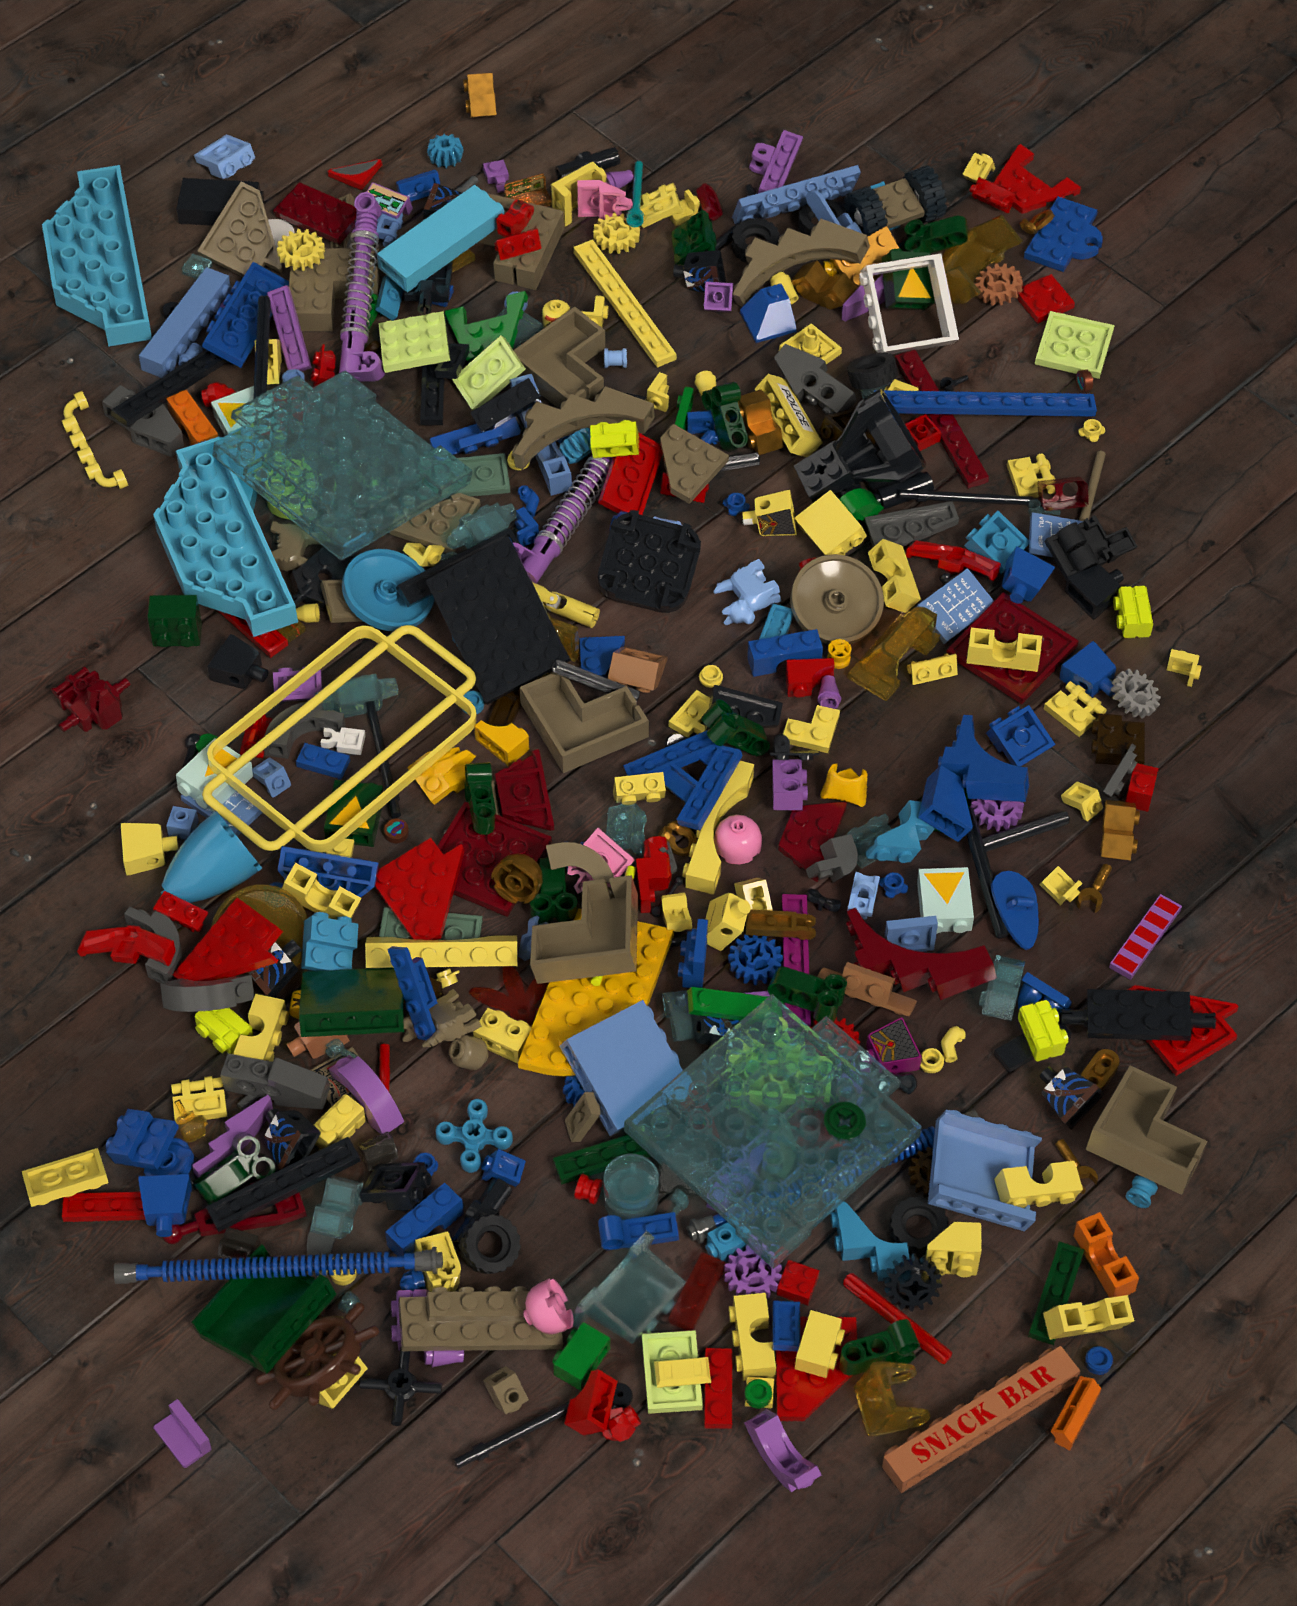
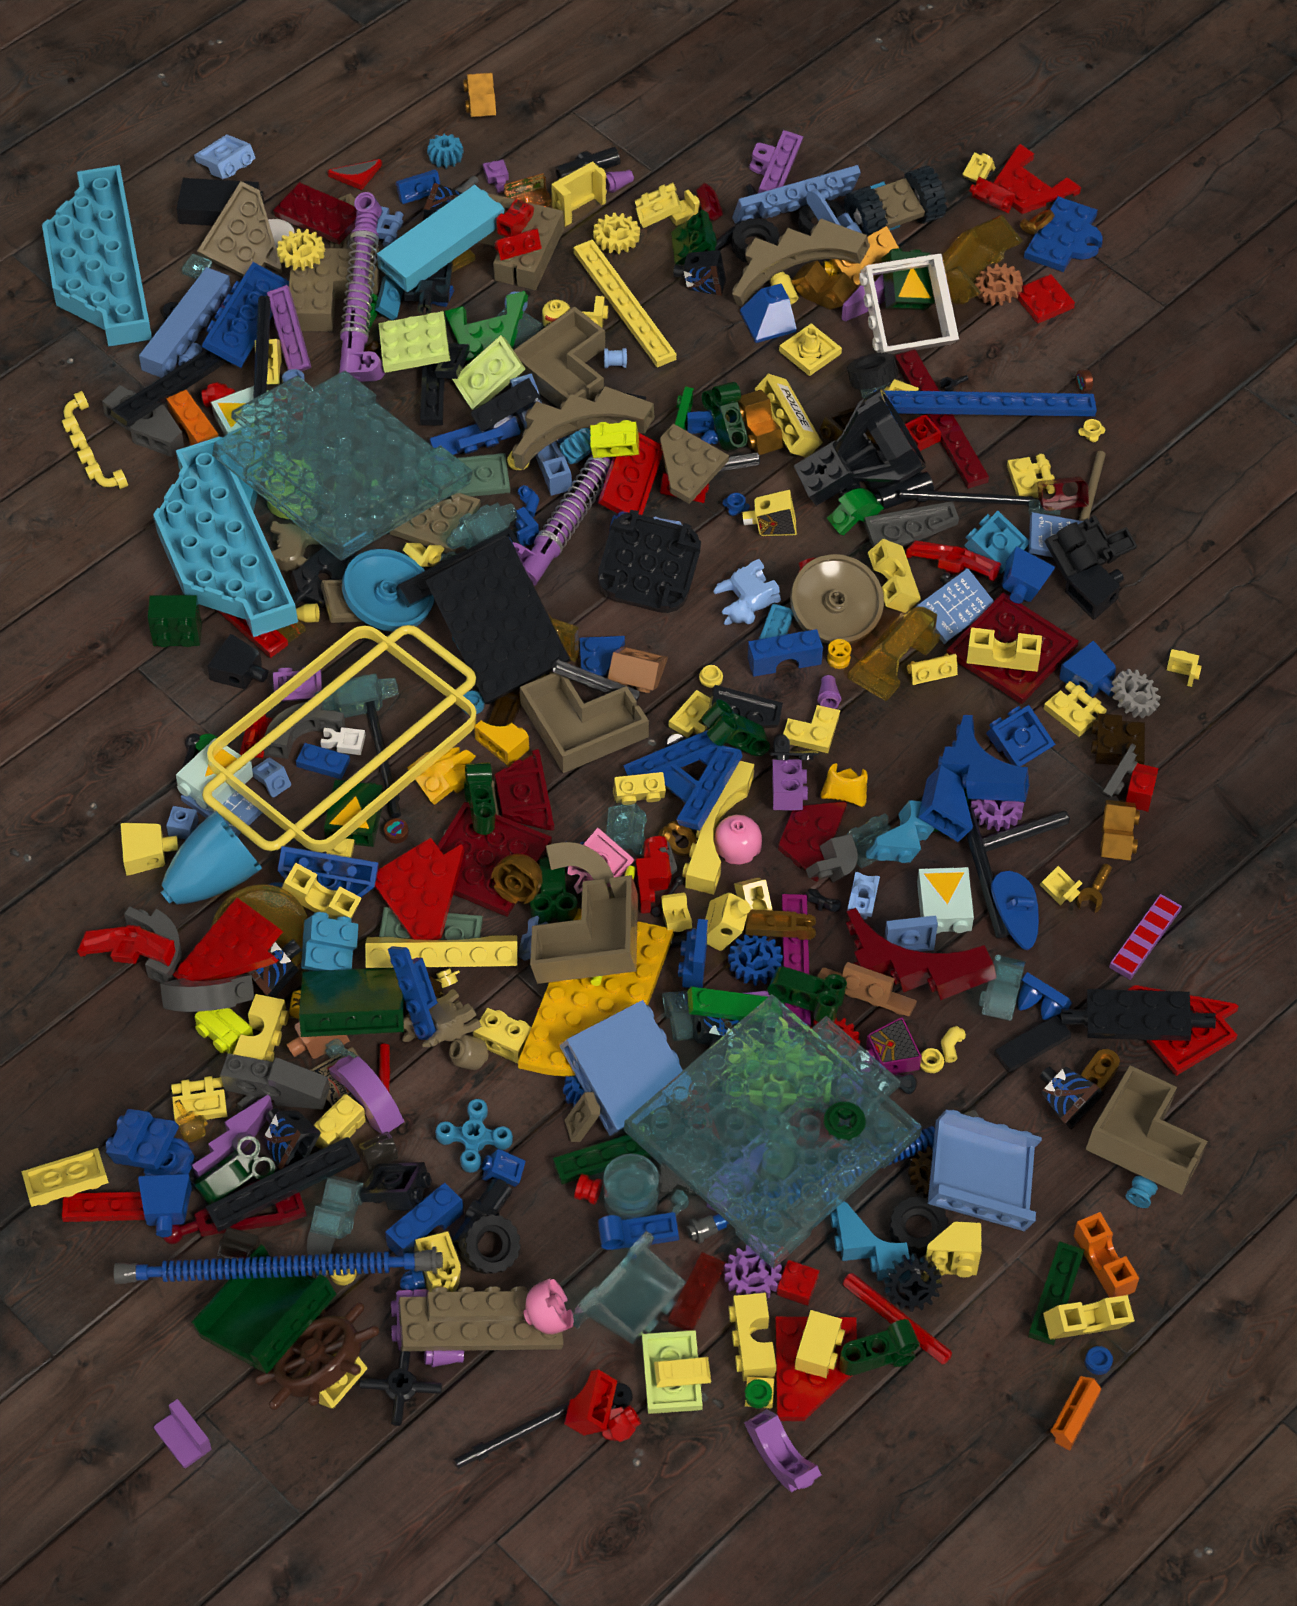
(90, 700): dark red piece -> none
(181, 911): red hinge -> none
(323, 363): red hinge -> none
(348, 1301): clear light blue hinge -> none
(391, 201): panel -> none
(429, 1161): blue plate -> none
(506, 1390): dark tan brick -> none
(517, 999): clear red plant -> none
(573, 610): light yellow piece -> none
(581, 1355): green brick -> none
(600, 198): bright pink plate -> none
(635, 215): teal piece -> none
(658, 392): light yellow bracket -> none
(705, 381): light yellow cone -> none
(718, 297): medium lavender piece -> none
(719, 1392): red plate -> none
(724, 1242): dark azure brick -> none
(785, 1326): blue plate -> none
(800, 368): dark grey brick -> none
(805, 674): red arch -> none
(831, 525): light yellow panel -> none
(878, 1403): clear yellow hose -> none
(893, 879): blue plate -> none
(936, 235): dark green piece -> none
(980, 1418): nougat brick -> none
(1019, 1189): light yellow arch -> none
(1042, 1030): neon yellow brick -> none
(1074, 344): yellowish green plate -> none
(1083, 798): light yellow bracket -> none
(1083, 1171): pearl gold piece -> none
(1134, 611): neon yellow brick -> none

